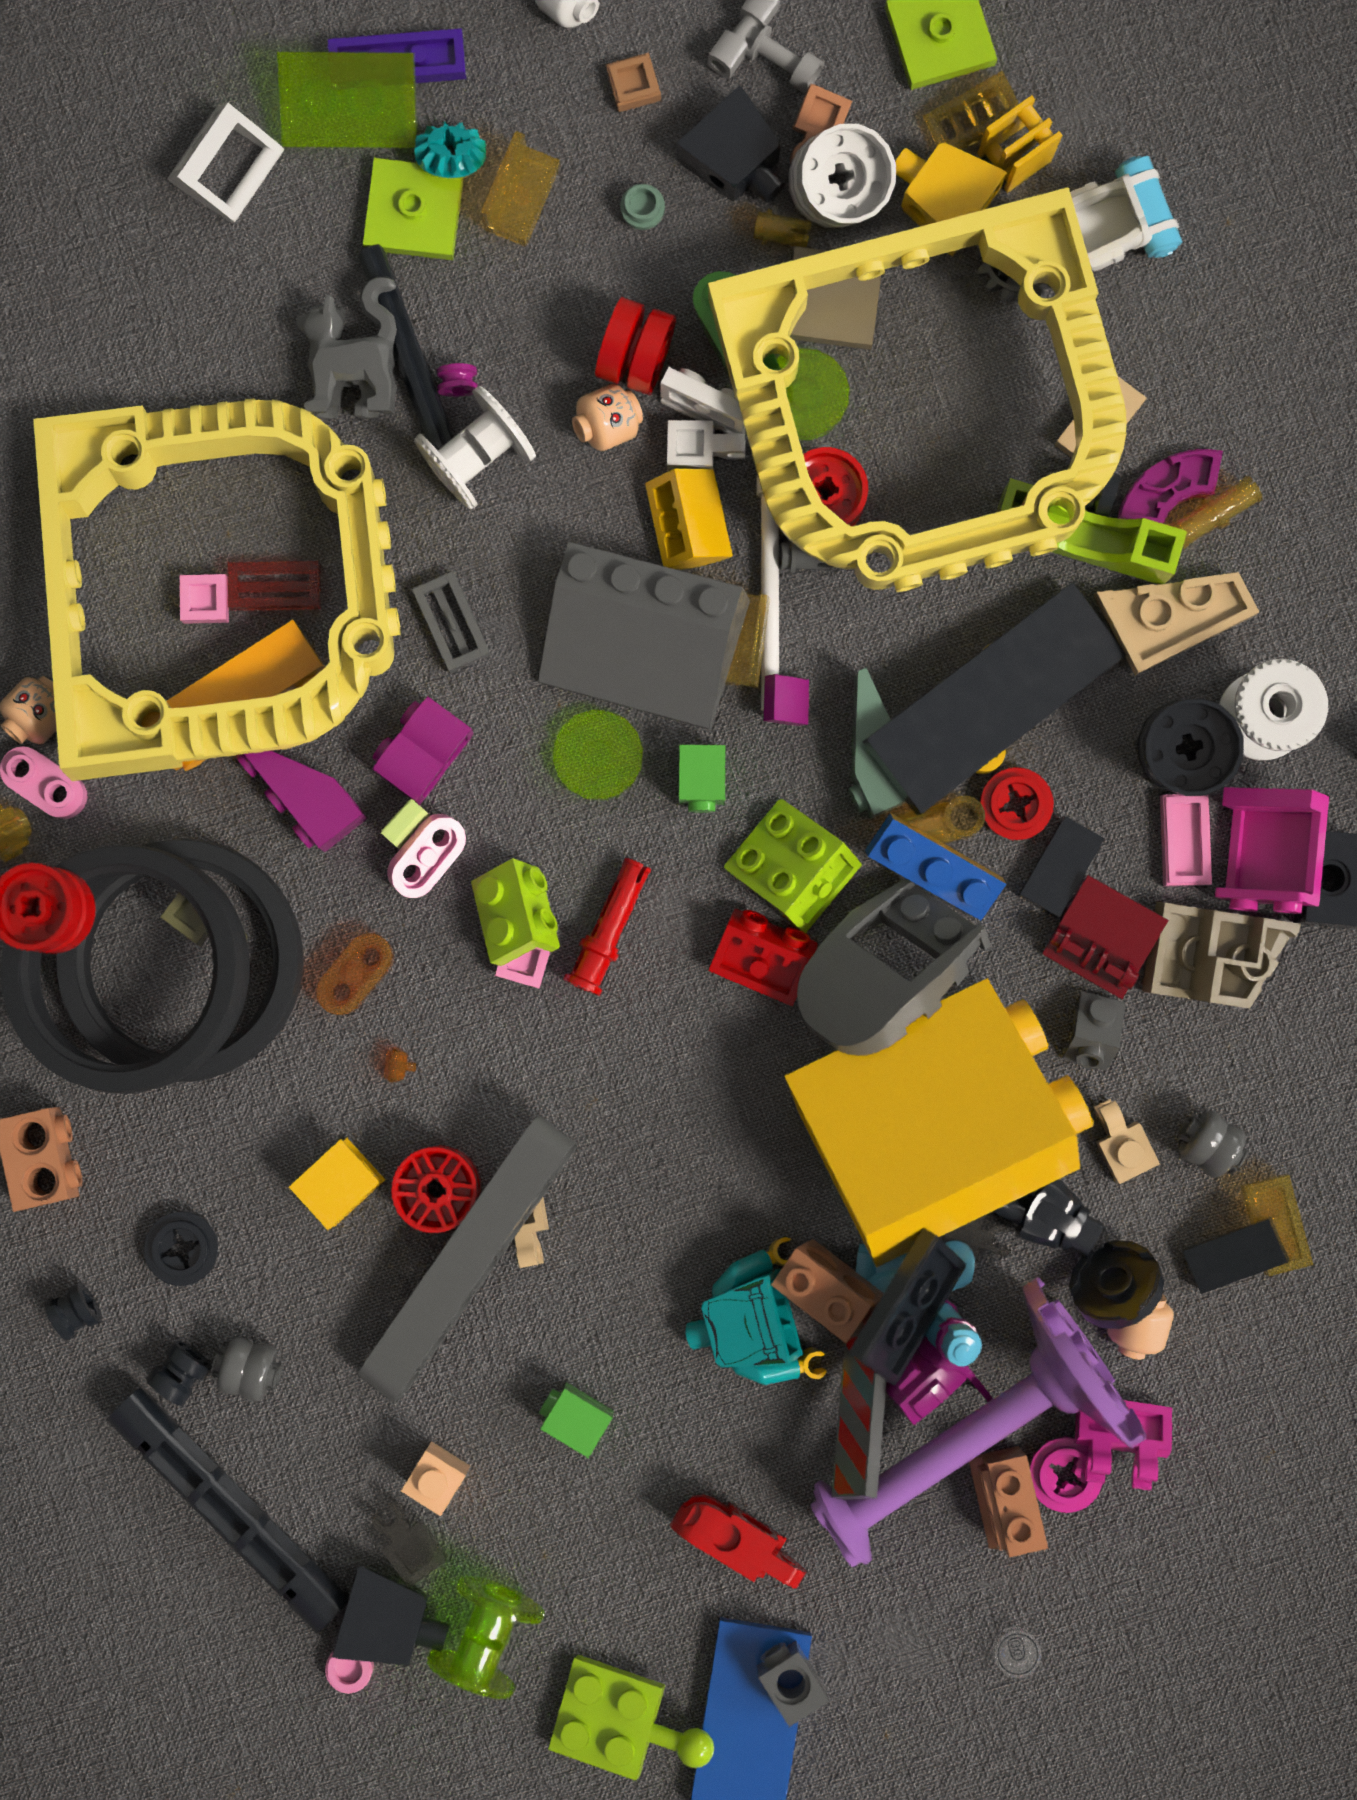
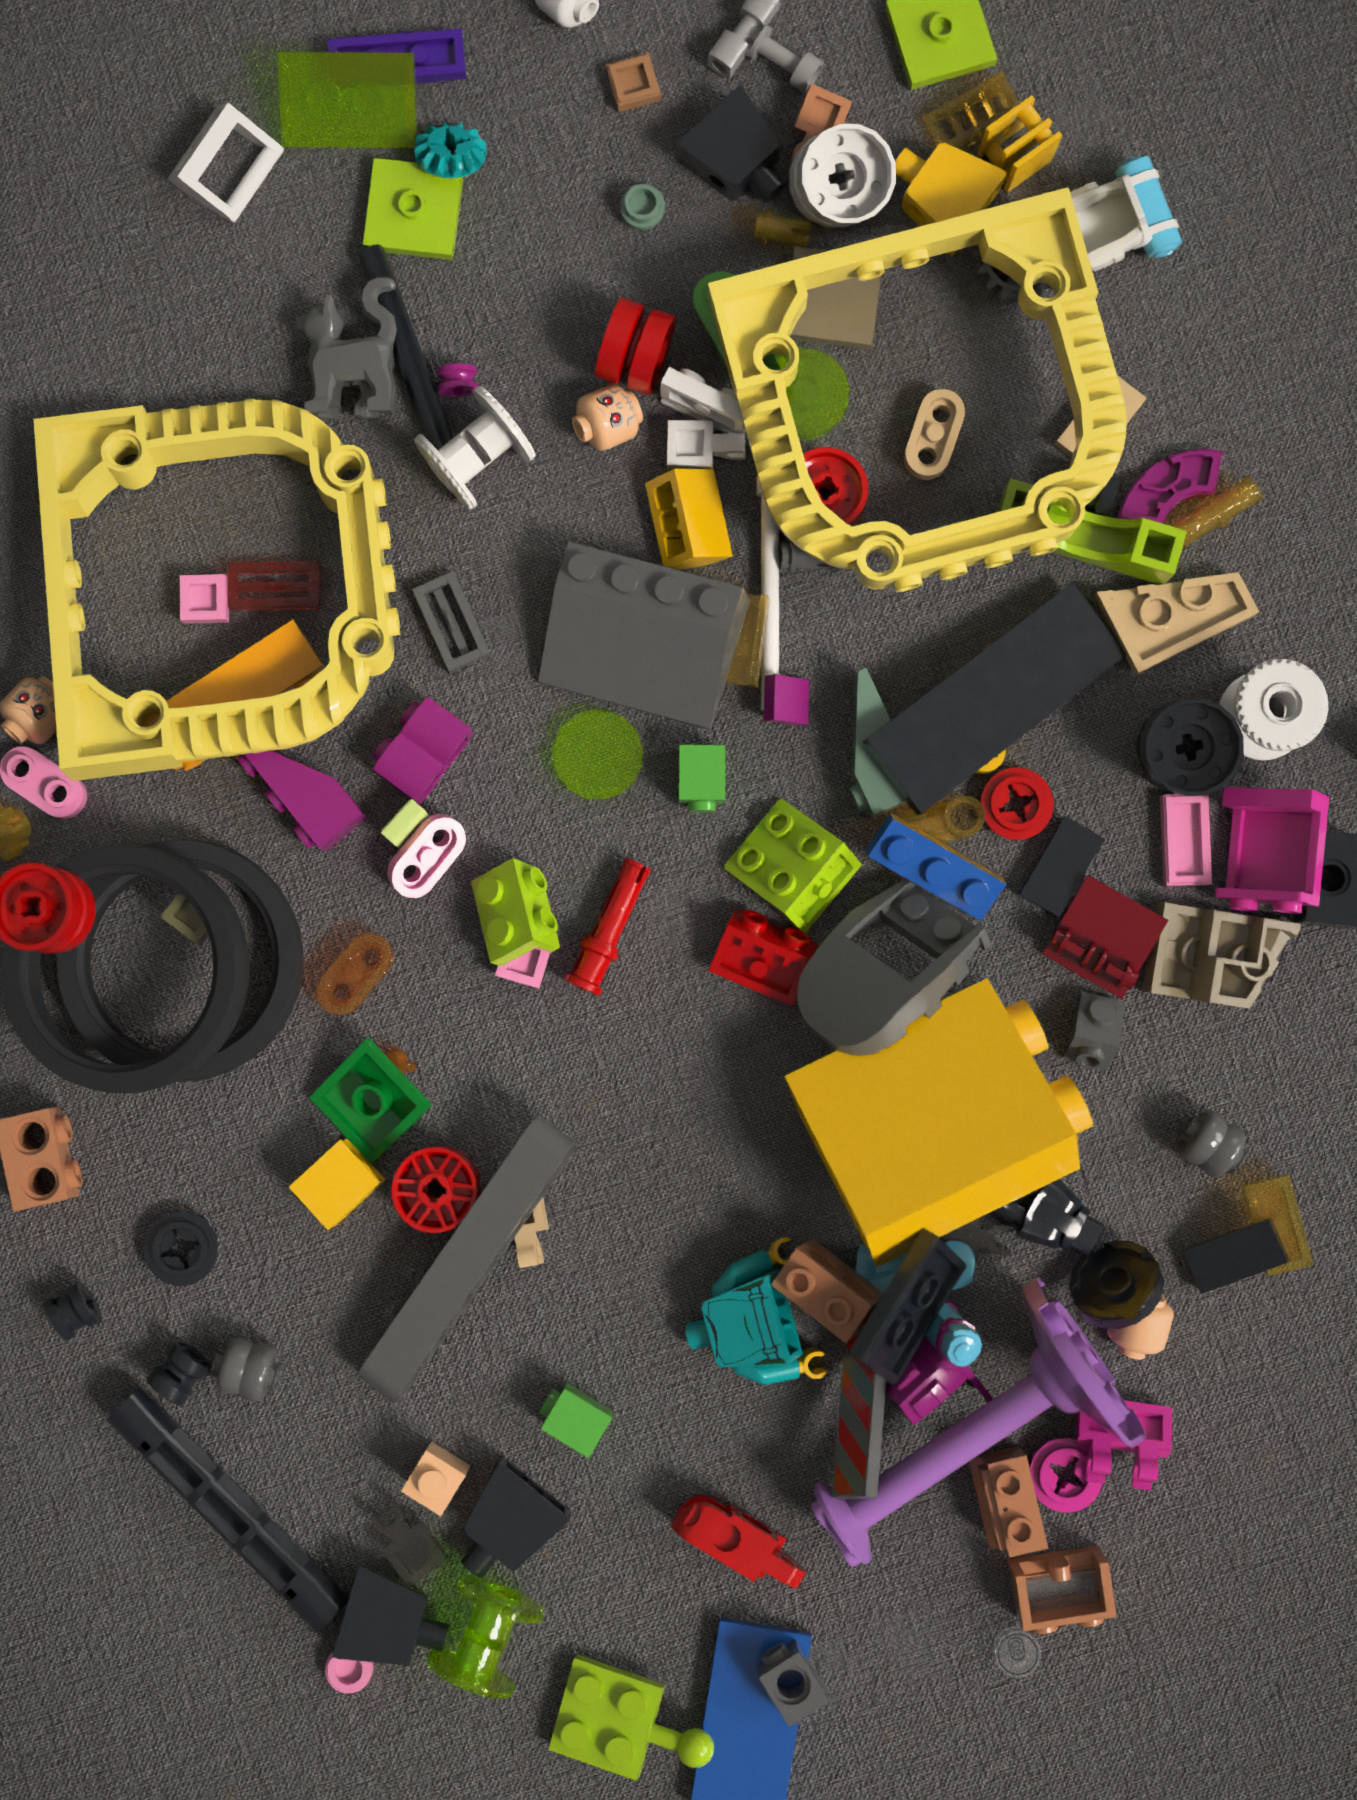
(370, 1100): none -> green slope
(511, 1520): none -> black torso
(519, 191): clear yellow panel -> none
(934, 436): none -> tan plate
(1062, 1589): none -> nougat window
(1125, 1147): tan plate -> none

